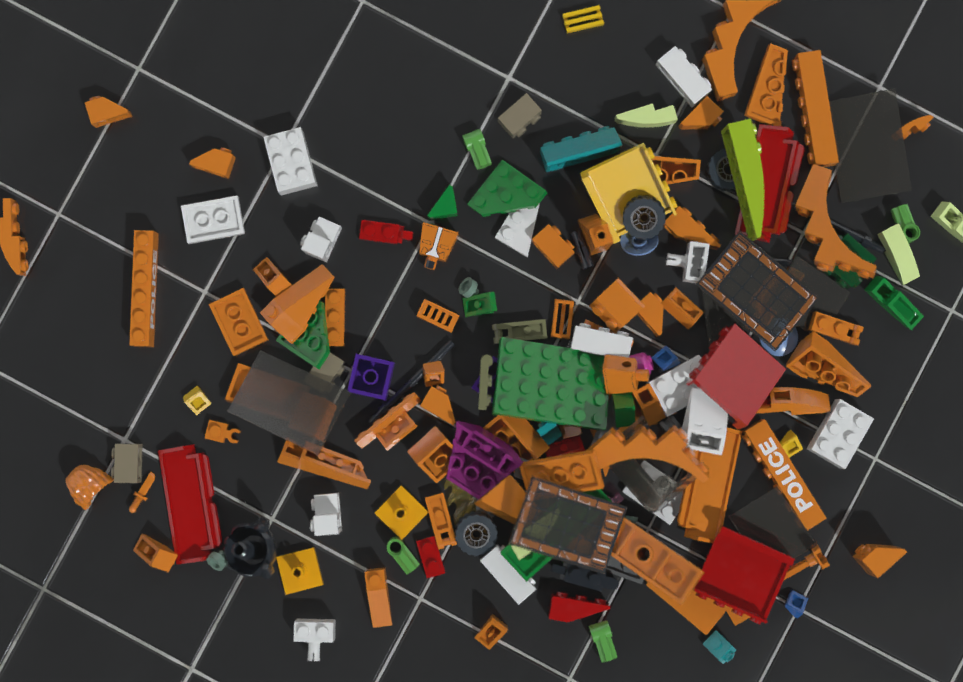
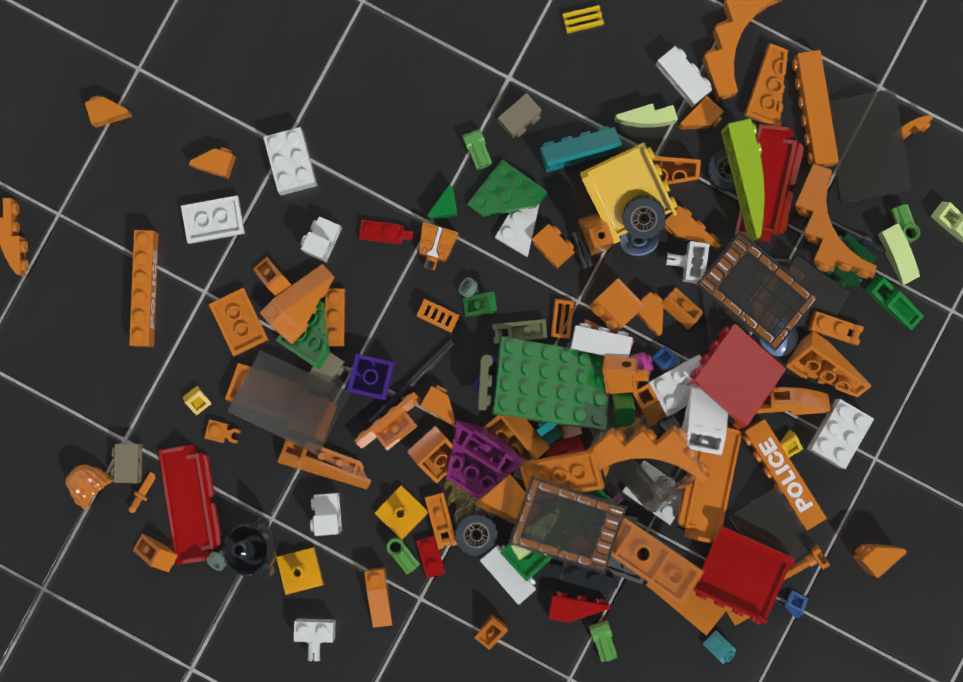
(433, 373): orange slope -> none

